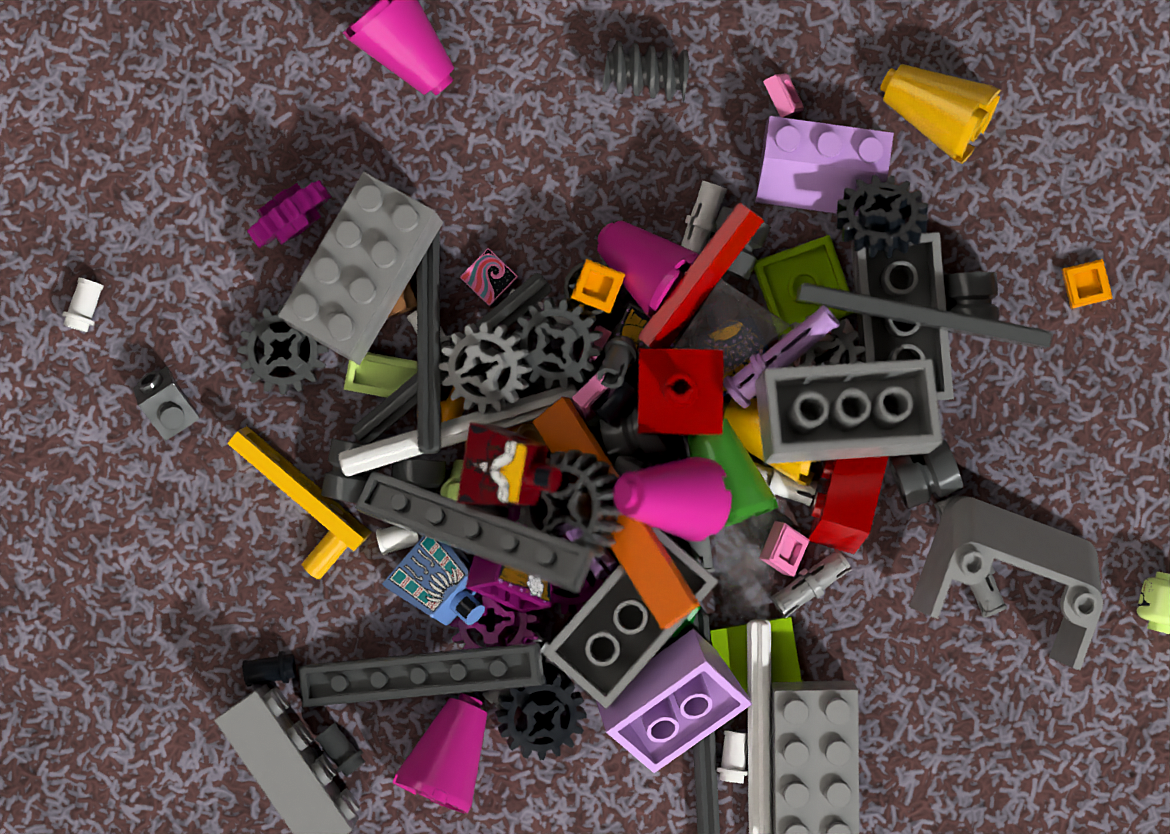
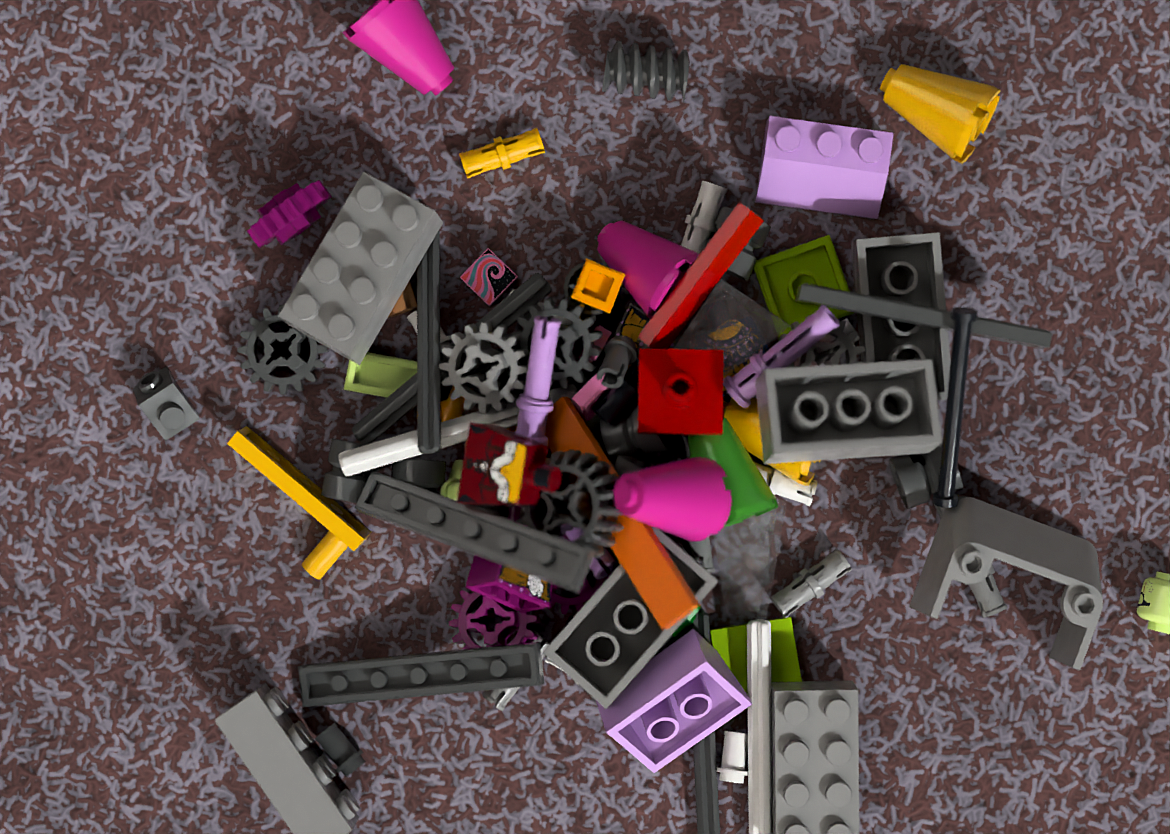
(83, 305): white pin -> none
(269, 669): black pin -> none
(395, 539): white pin -> none
(435, 582): torso -> none
(447, 756): dark pink cone -> none
(502, 153): none -> yellow pin
(535, 401): none -> lavender pin
(549, 727): black gear -> none
(784, 95): bright pink tile -> none
(784, 548): bright pink tile -> none
(847, 502): red wedge -> none
(882, 216): black gear -> none
(954, 408): none -> black bar
(972, 294): dark grey wheel -> none
(1086, 283): light orange tile -> none

